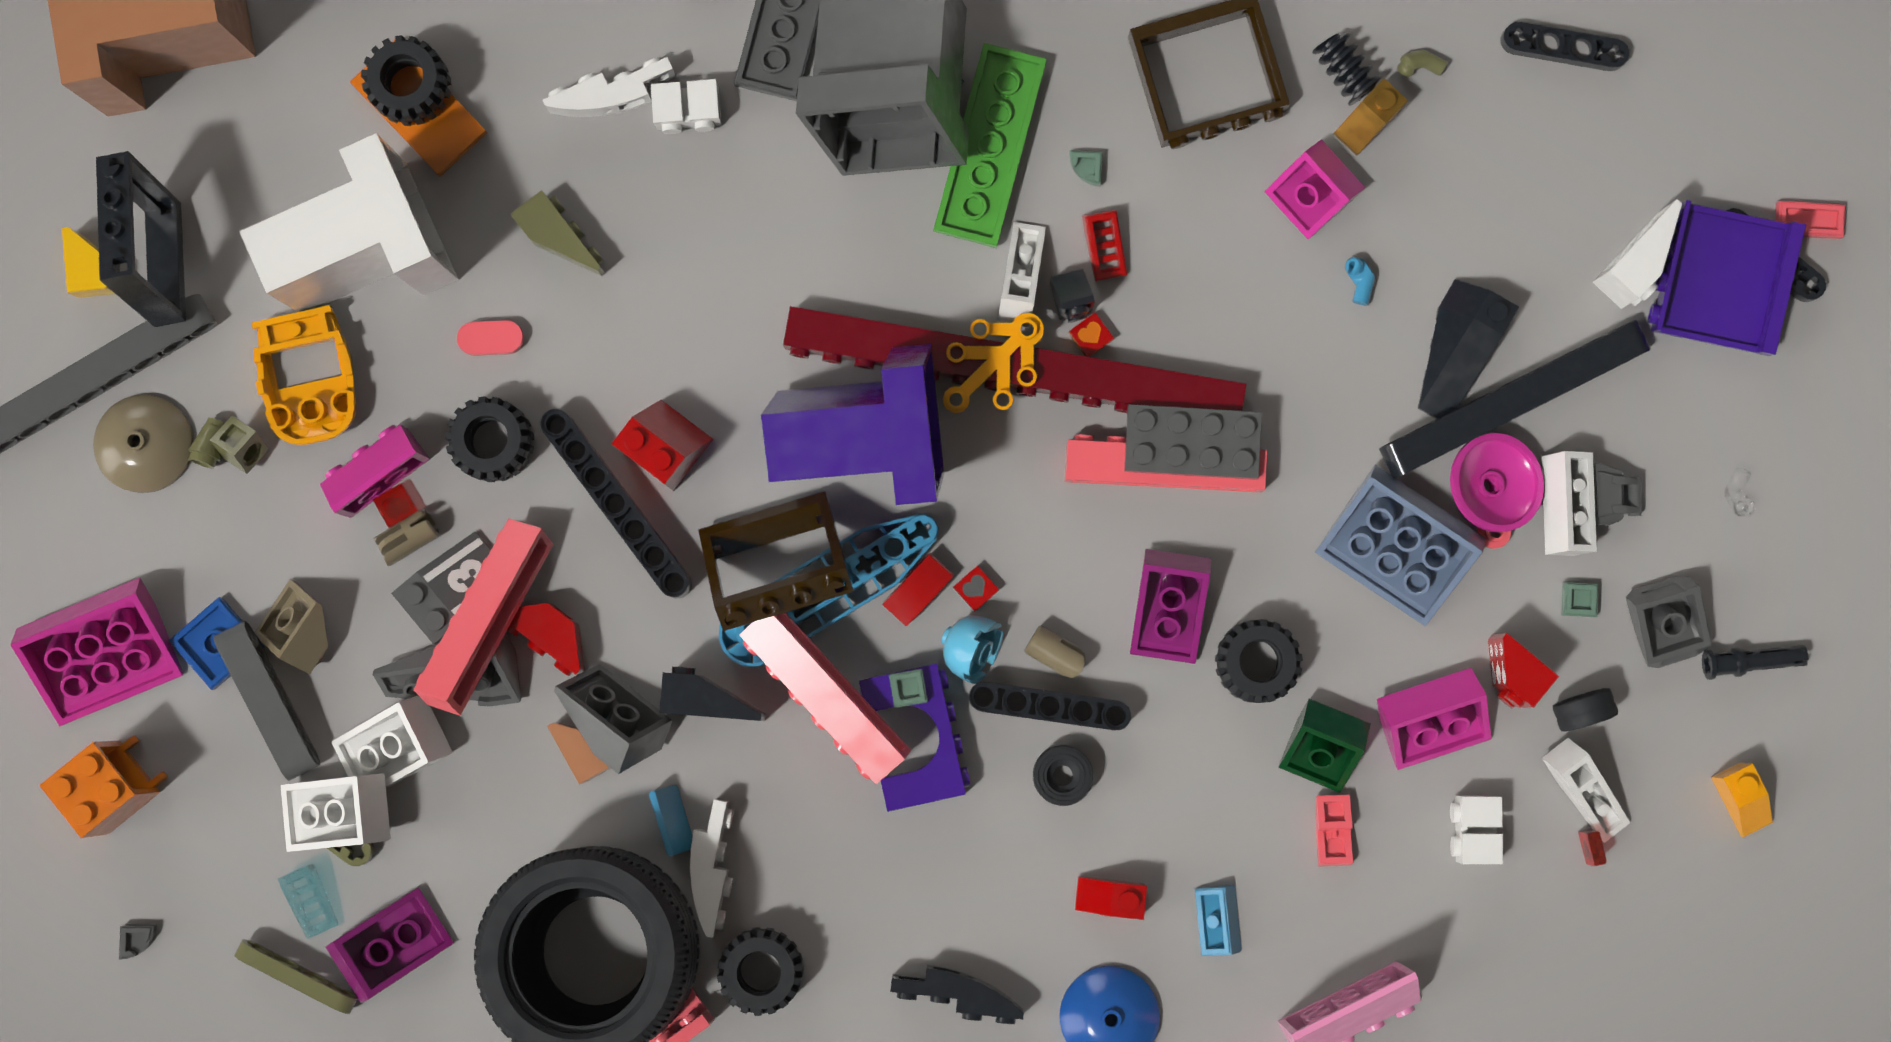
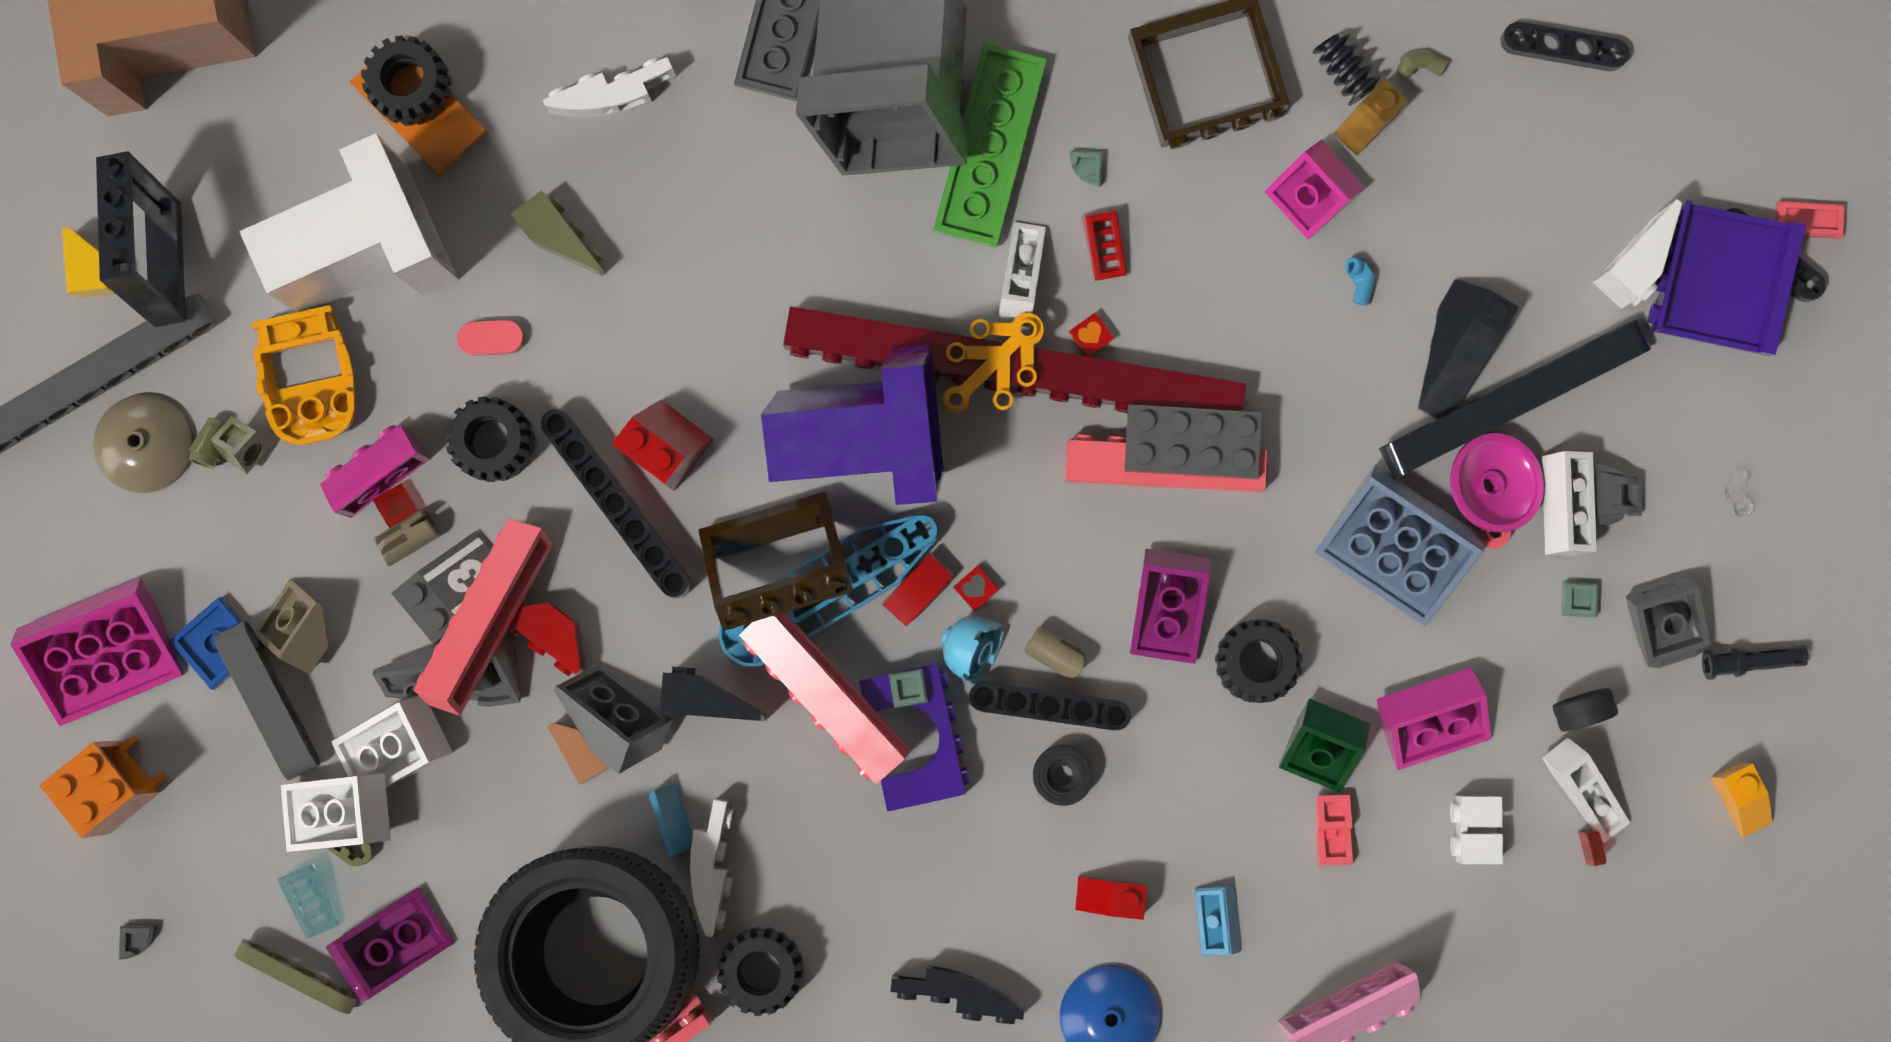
(686, 107): white piece -> none
(1072, 295): black slope -> none
(1517, 672): red slope -> none

